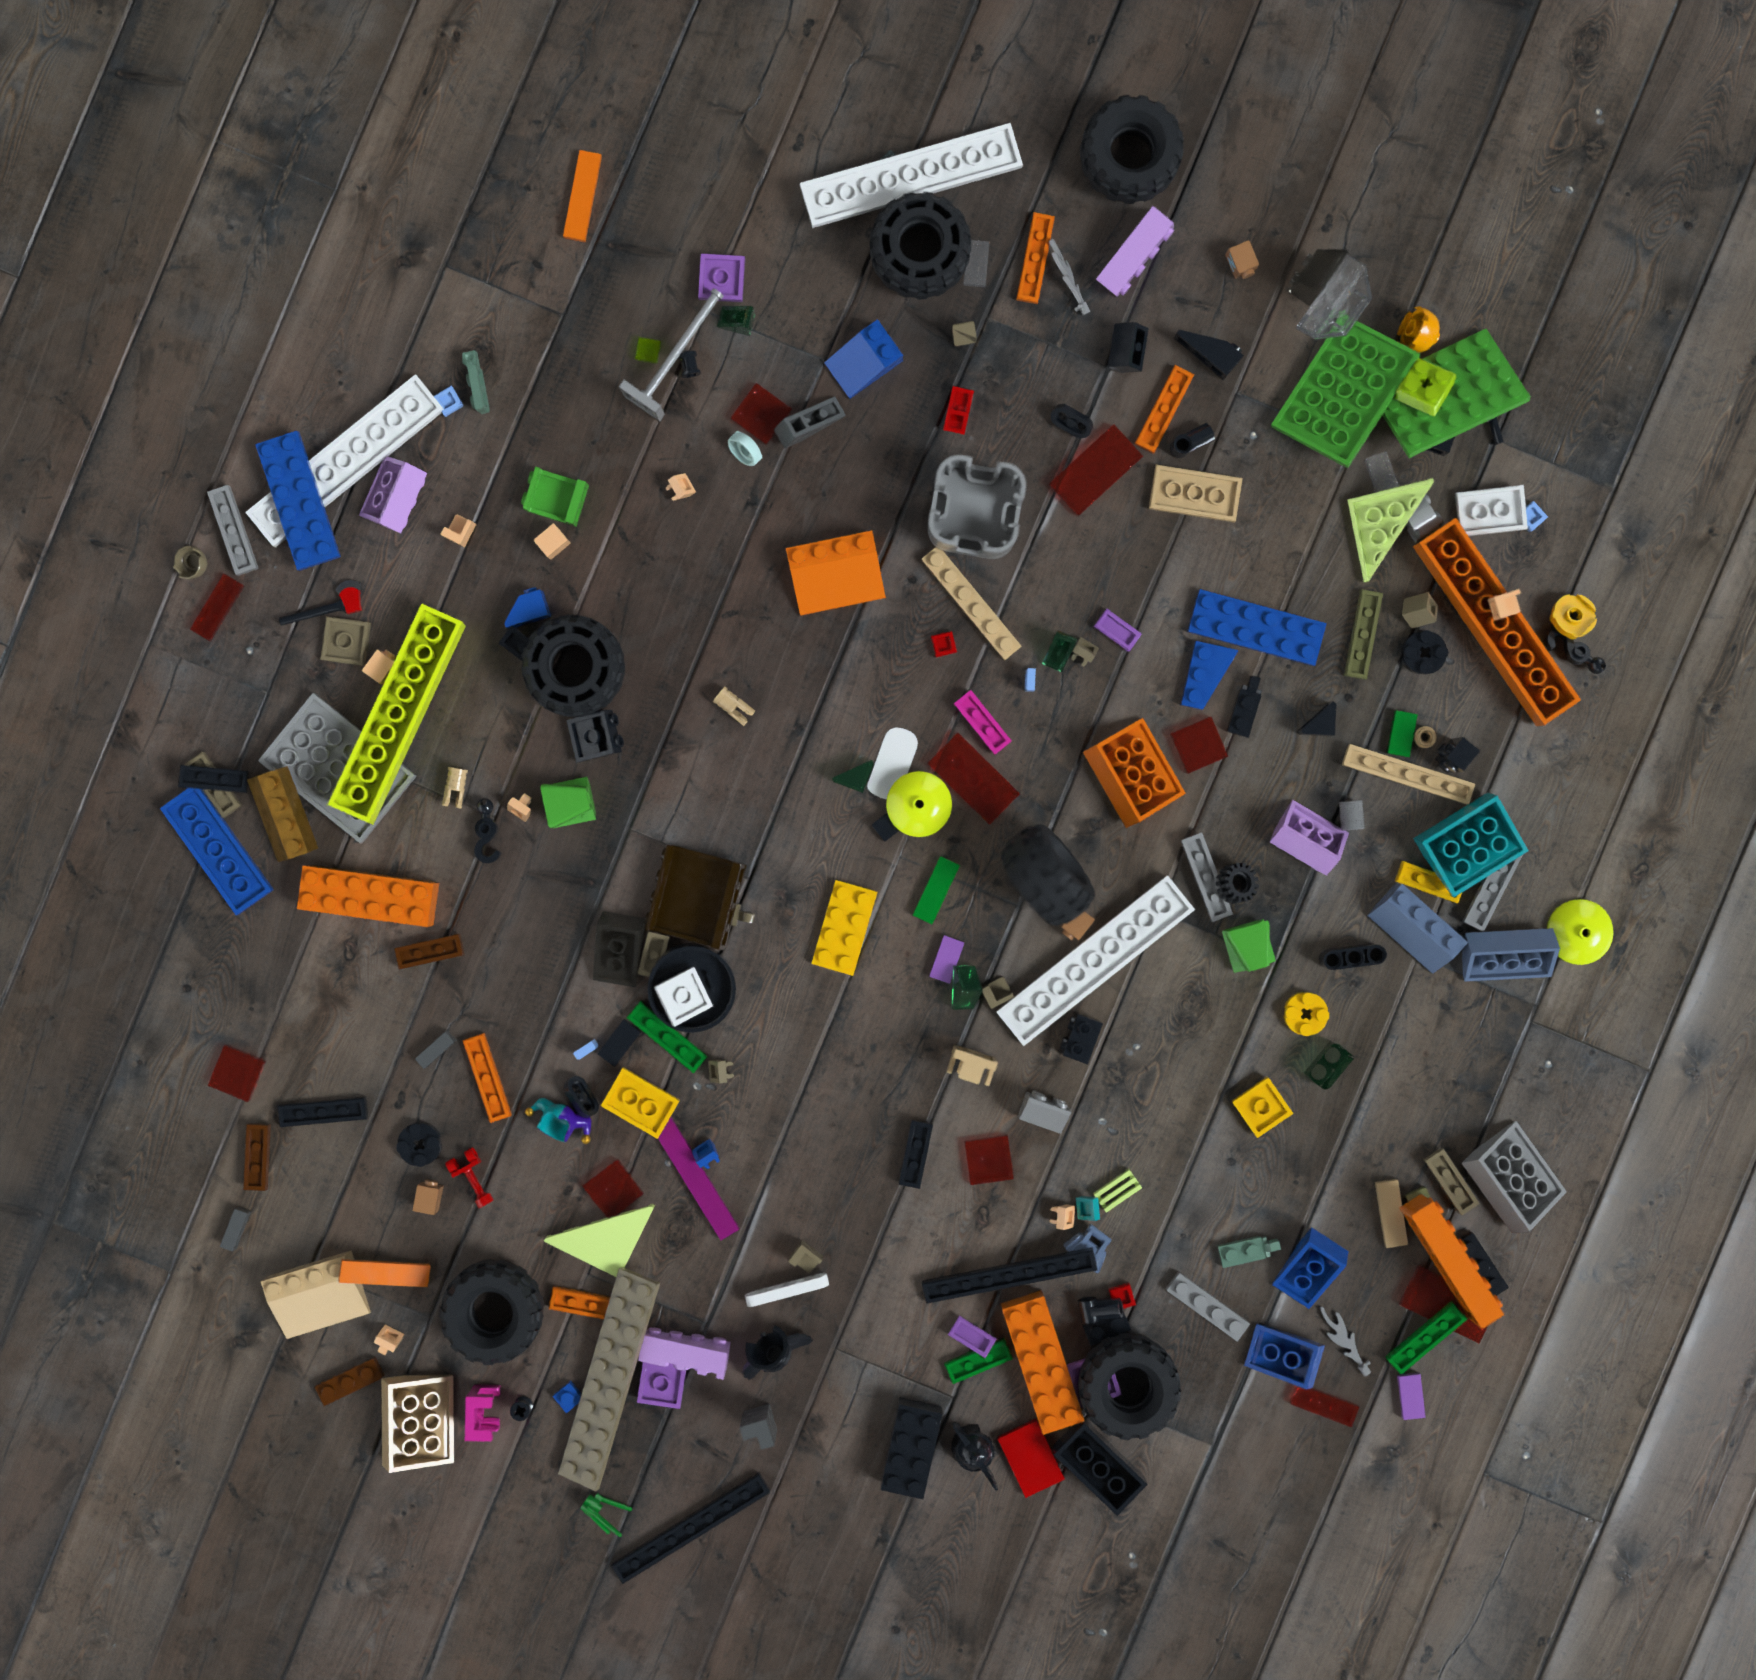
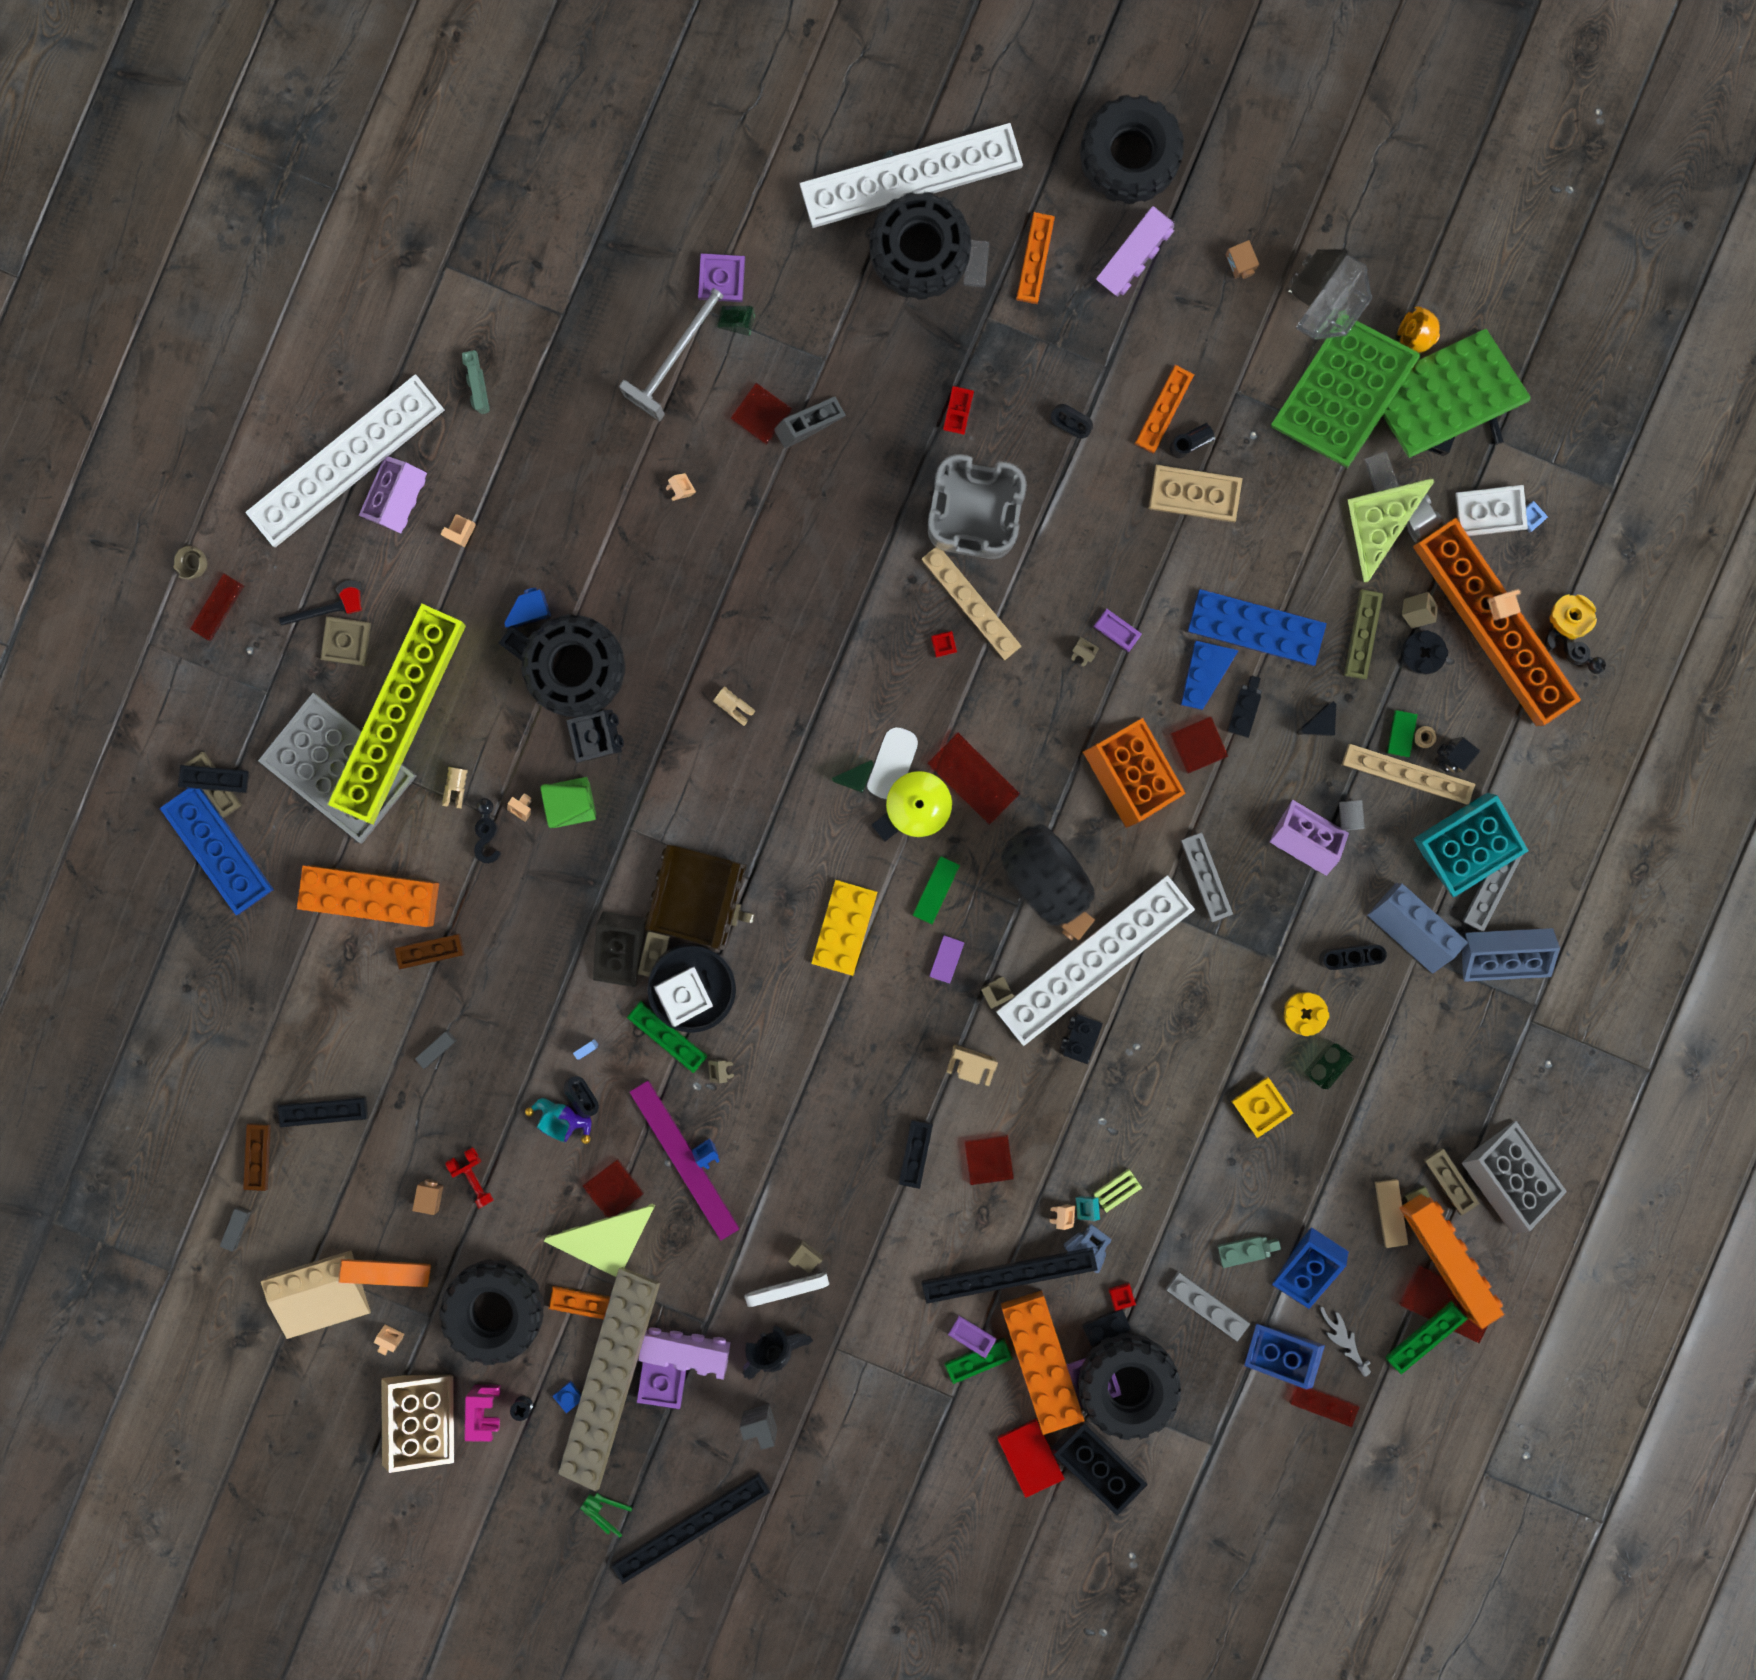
(232, 530): light grey plate -> none
(237, 1073): clear red tile -> none
(282, 814): pearl gold slope -> none
(298, 500): blue plate -> none
(349, 1381): reddish brown plate -> none
(379, 665): light nougat brick -> none
(407, 1148): black plate -> none
(449, 401): light blue tile -> none
(487, 1078): orange tile -> none
(552, 541): light nougat panel -> none
(554, 496): bright green panel -> none
(582, 196): orange tile -> none
(619, 1042): black tile -> none
(640, 1102): yellow plate -> none
(648, 350): clear neon green tile -> none
(689, 364): black bush -> none
(744, 448): light aqua hat -> none
(836, 573): orange slope -> none
(864, 359): blue slope -> none
(911, 1448): black brick -> none
(964, 333): dark tan slope -> none
(965, 987): clear green slope -> none
(973, 1450): black helmet -> none
(982, 722): dark pink plate -> none
(1030, 679): light blue tile -> none
(1044, 1112): light grey slope -> none
(1059, 650): clear green slope -> none
(1068, 278): light grey piece -> none
(1094, 1309): black piece -> none
(1096, 470): clear red tile -> none
(1128, 347): black brick -> none
(1214, 353): black slope -> none
(1247, 880): black tyre -> none
(1249, 946): bright green piece -> none
(1411, 1396): medium lavender tile -> none
(1423, 880): yellow tile -> none
(1430, 398): lime brick -> none
(1486, 1266): black plate -> none
(1570, 921): neon yellow dish -> none

